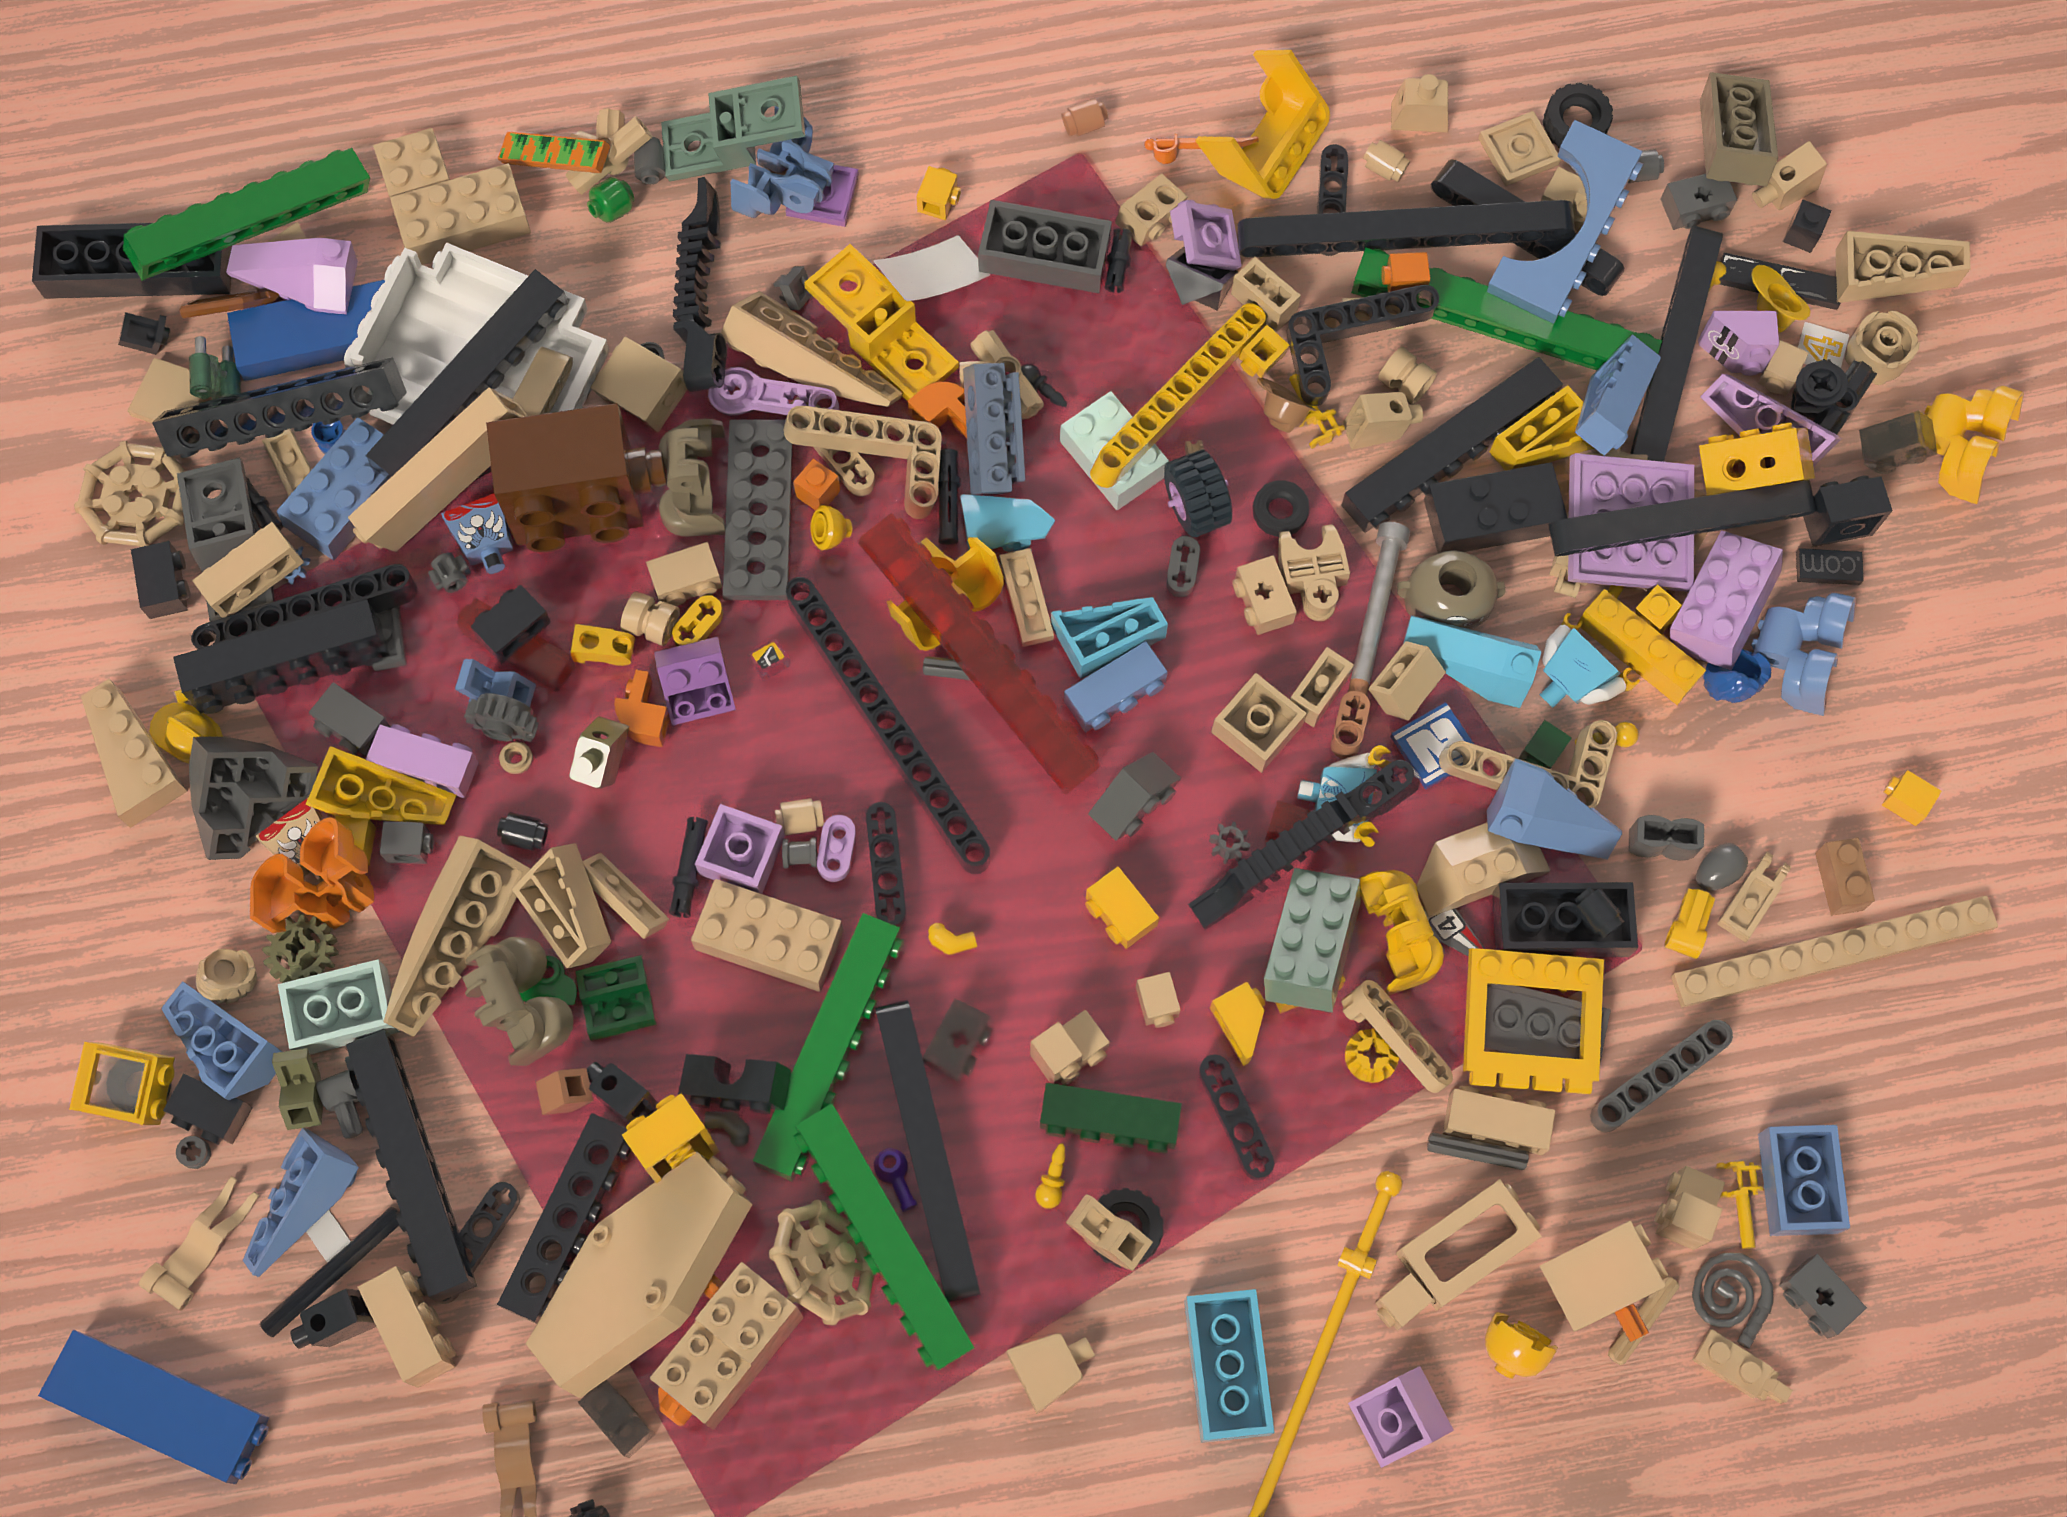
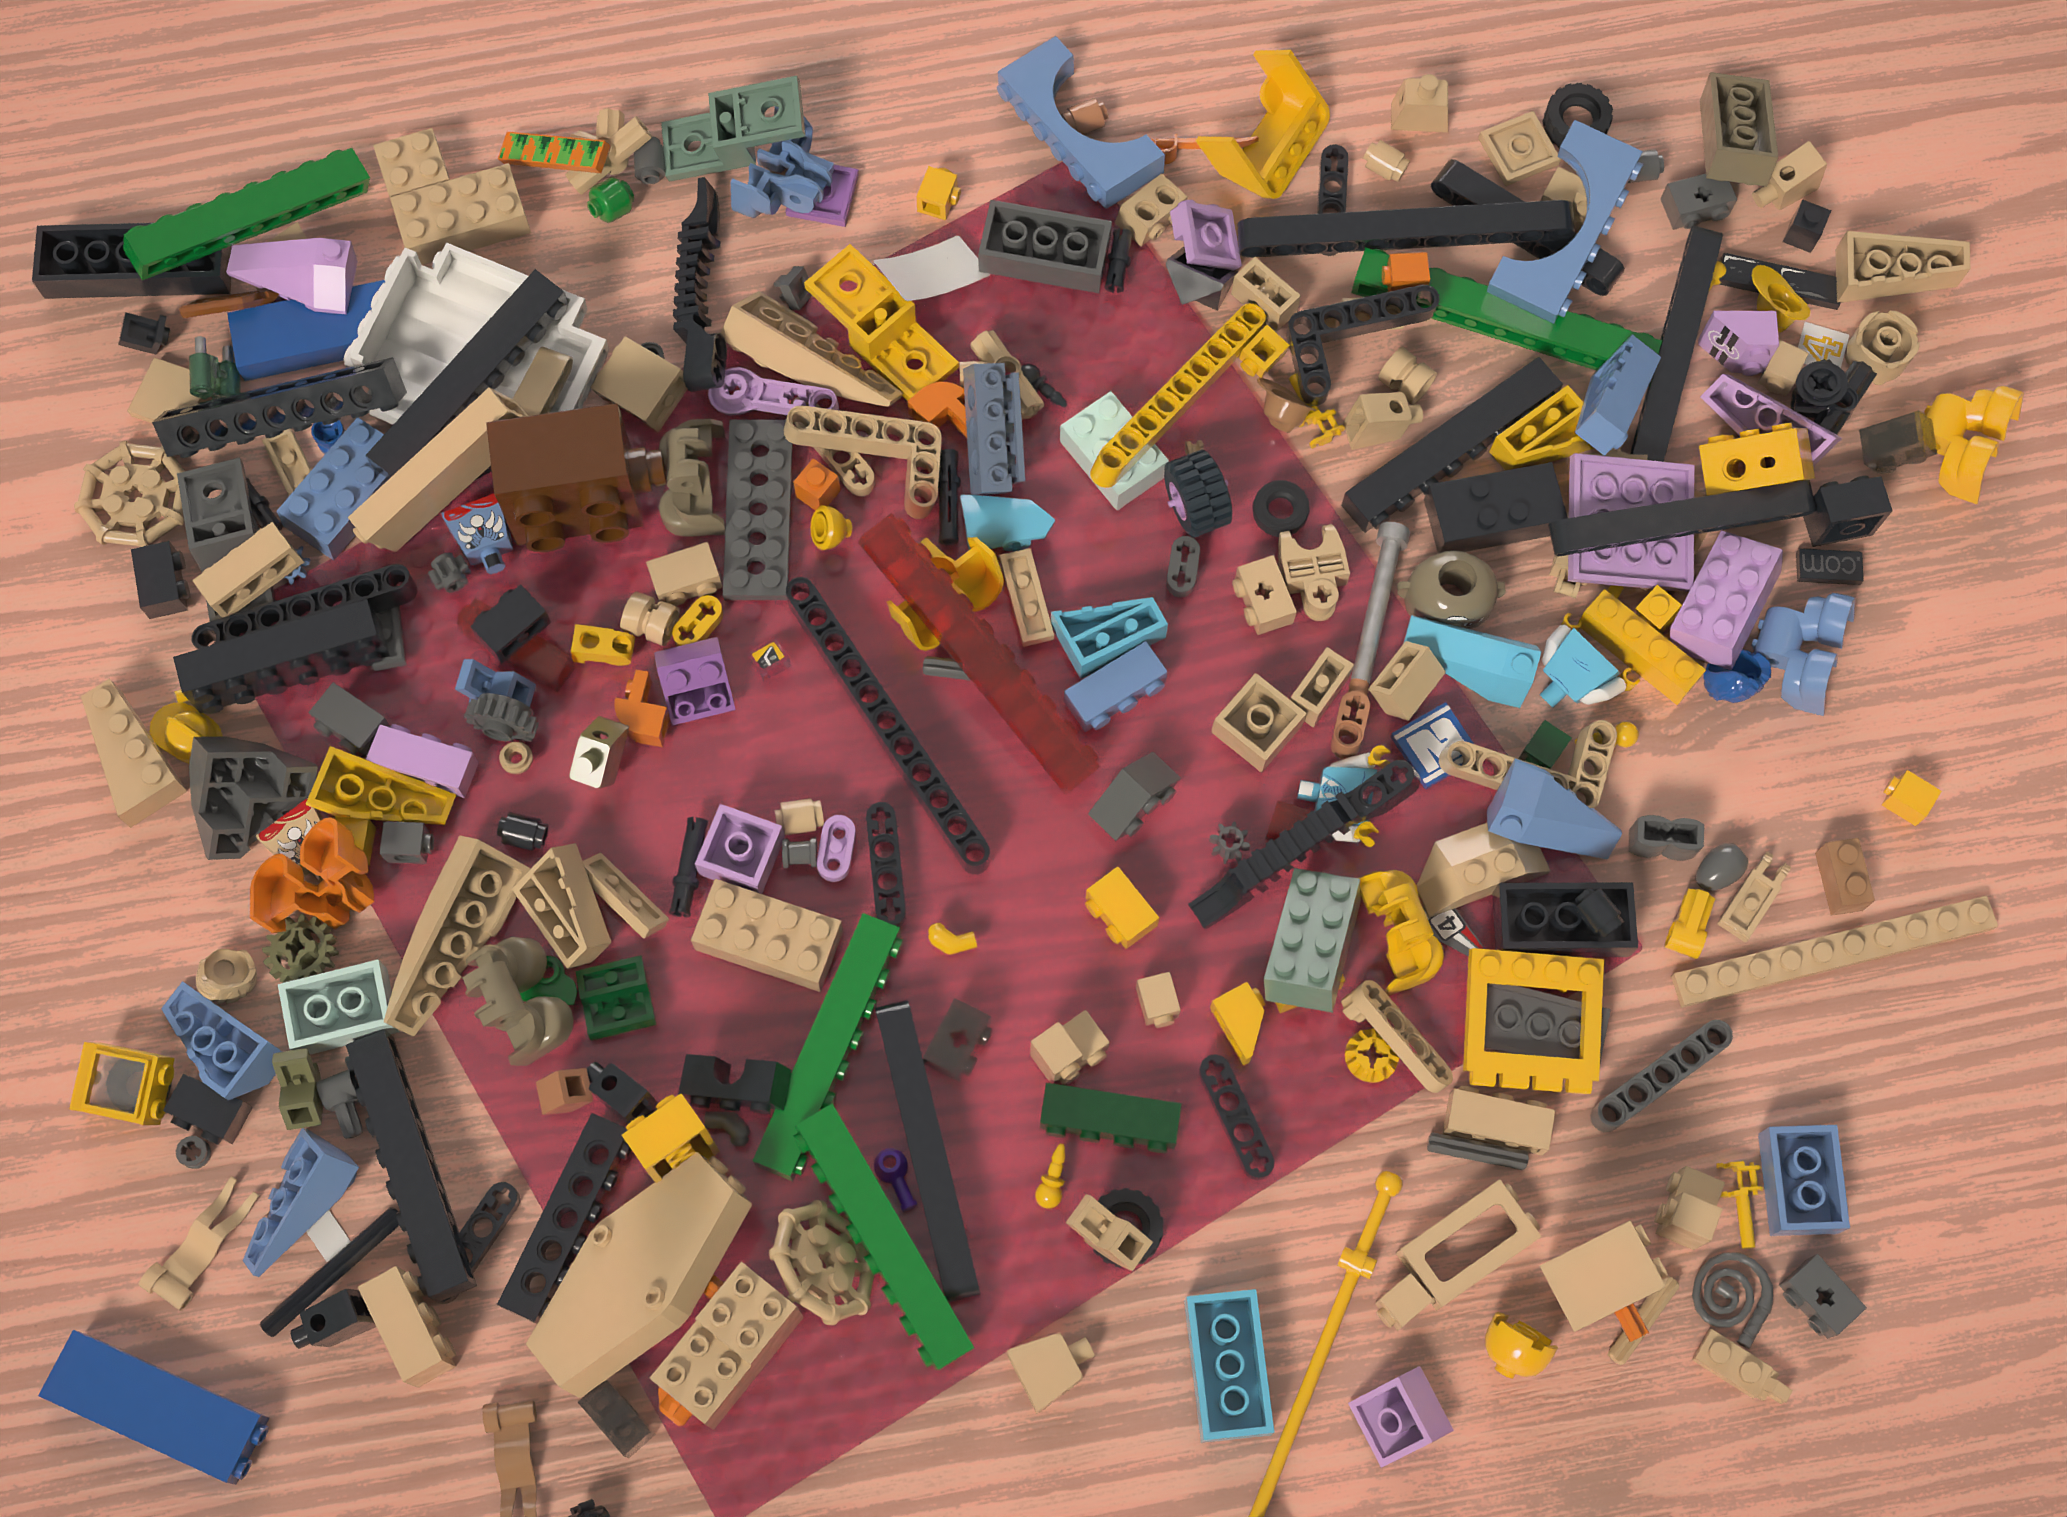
(1104, 168): none -> medium blue arch

